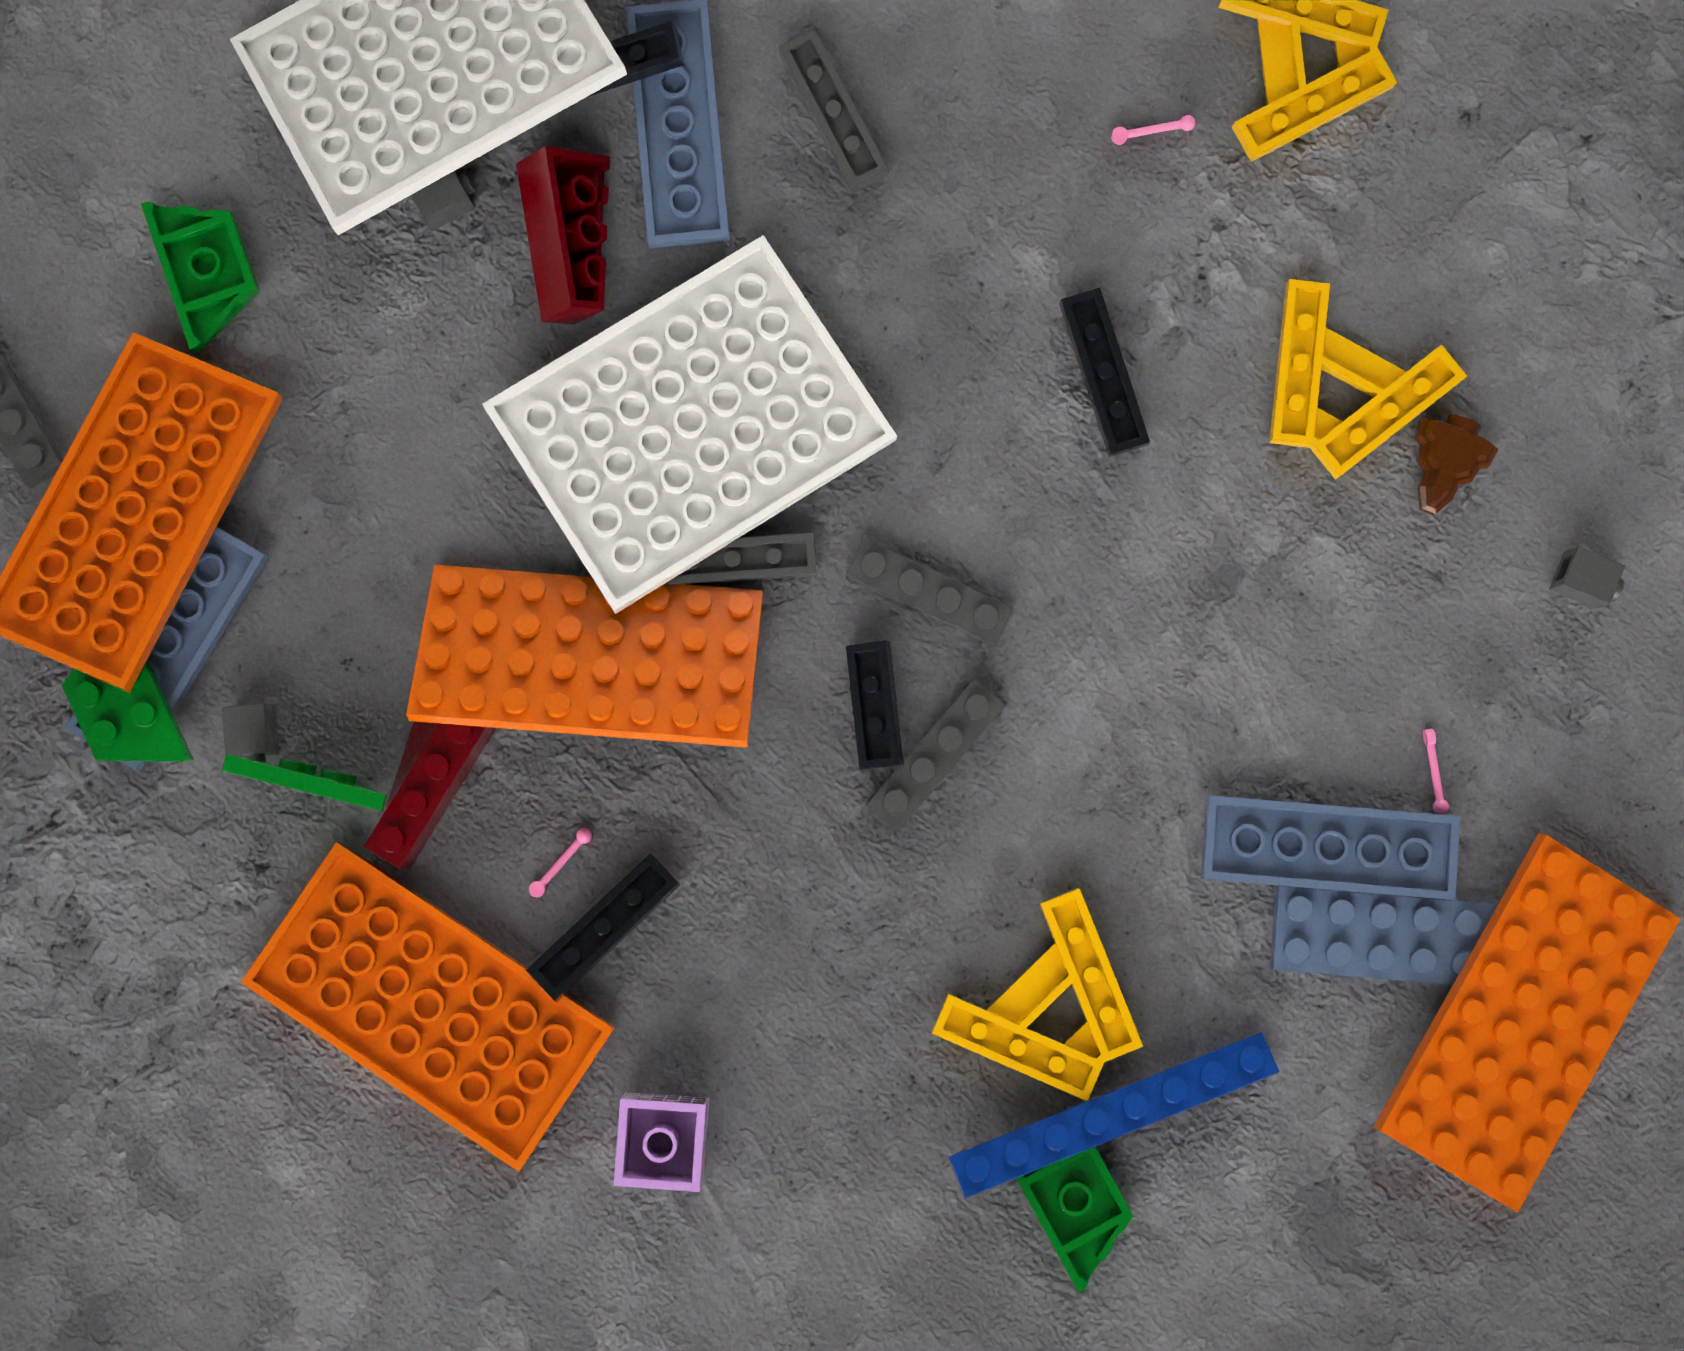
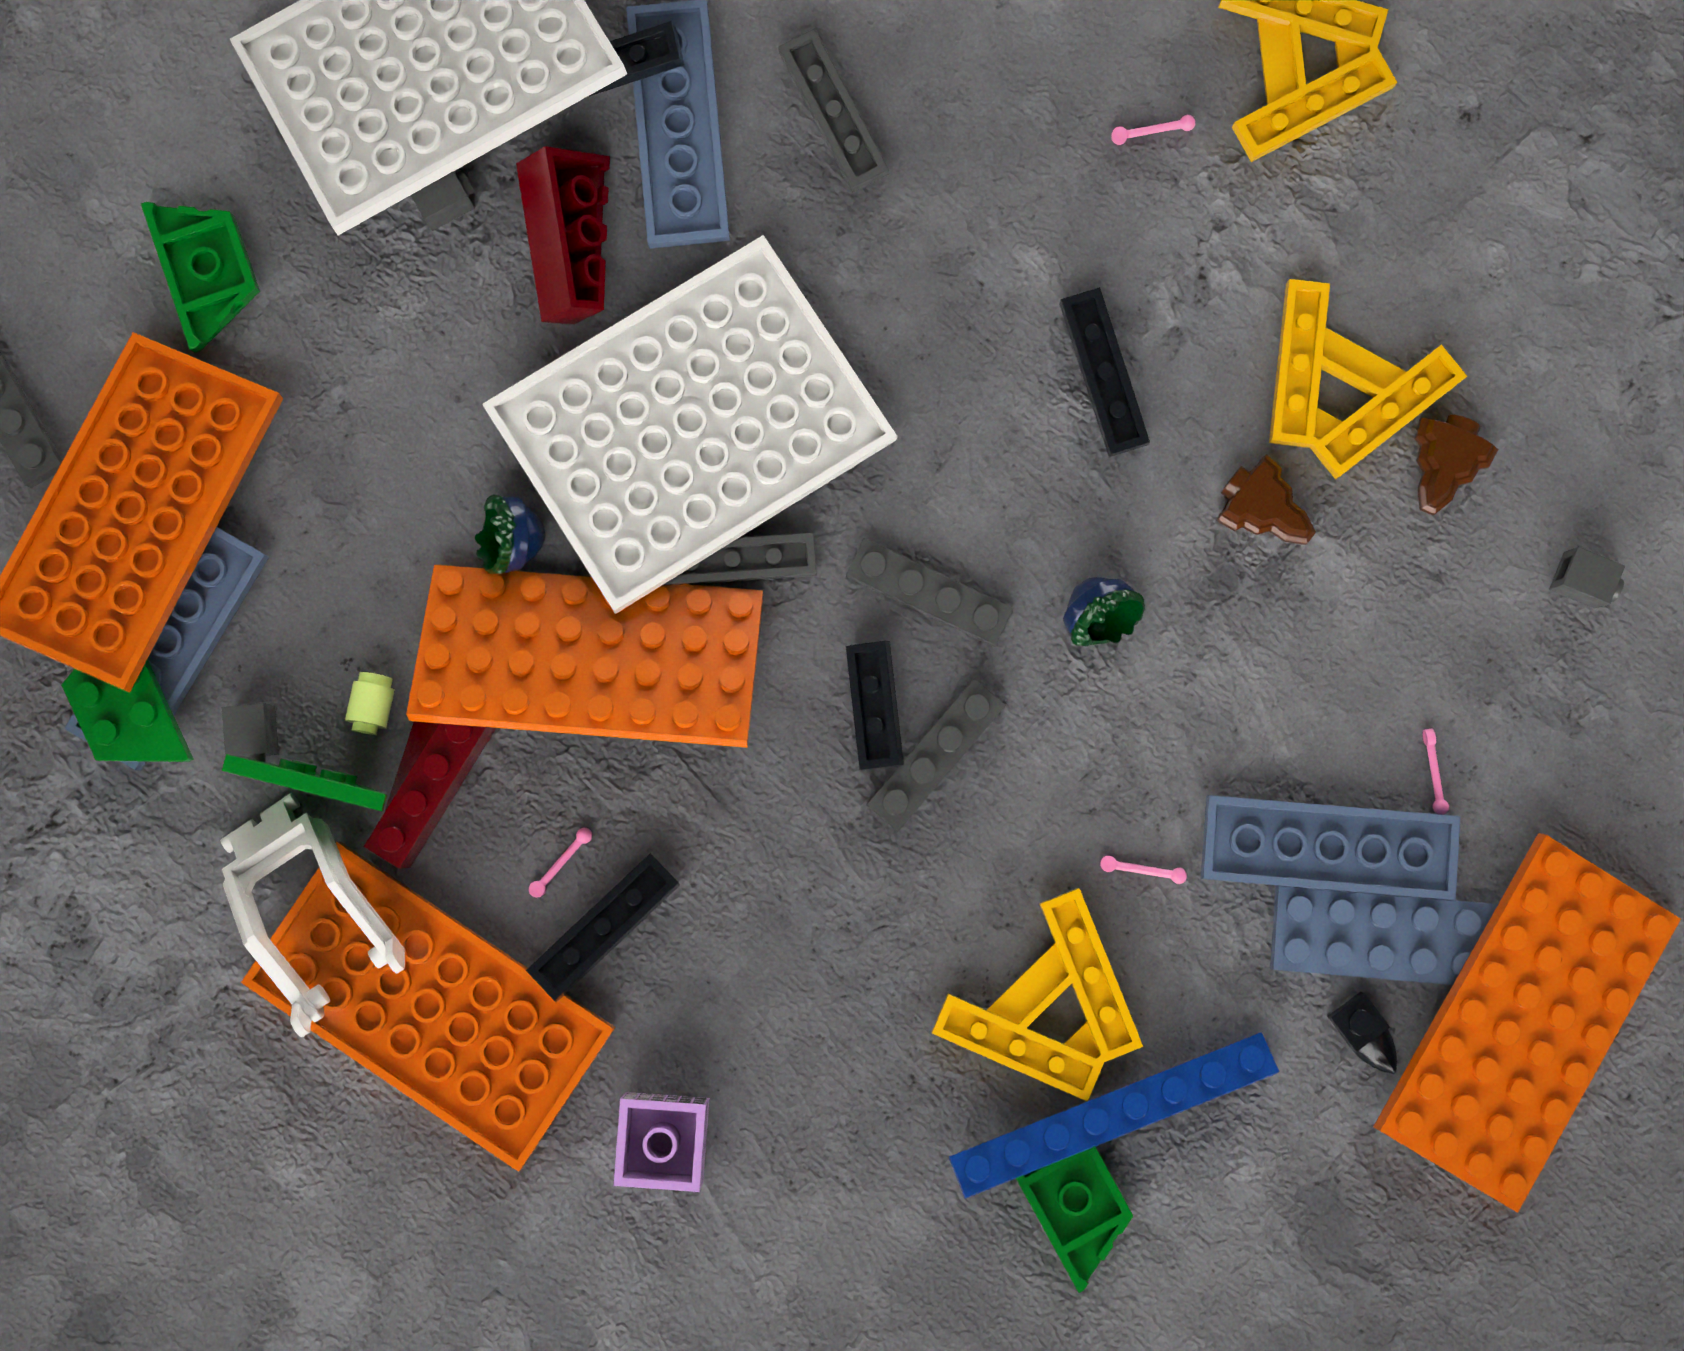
(262, 850): none -> white piece
(370, 703): none -> yellowish green brick
(508, 535): none -> hair
(1102, 611): none -> dark green hair
(1109, 864): none -> bright pink hinge
(1264, 504): none -> reddish brown rock
(1366, 1032): none -> black plate

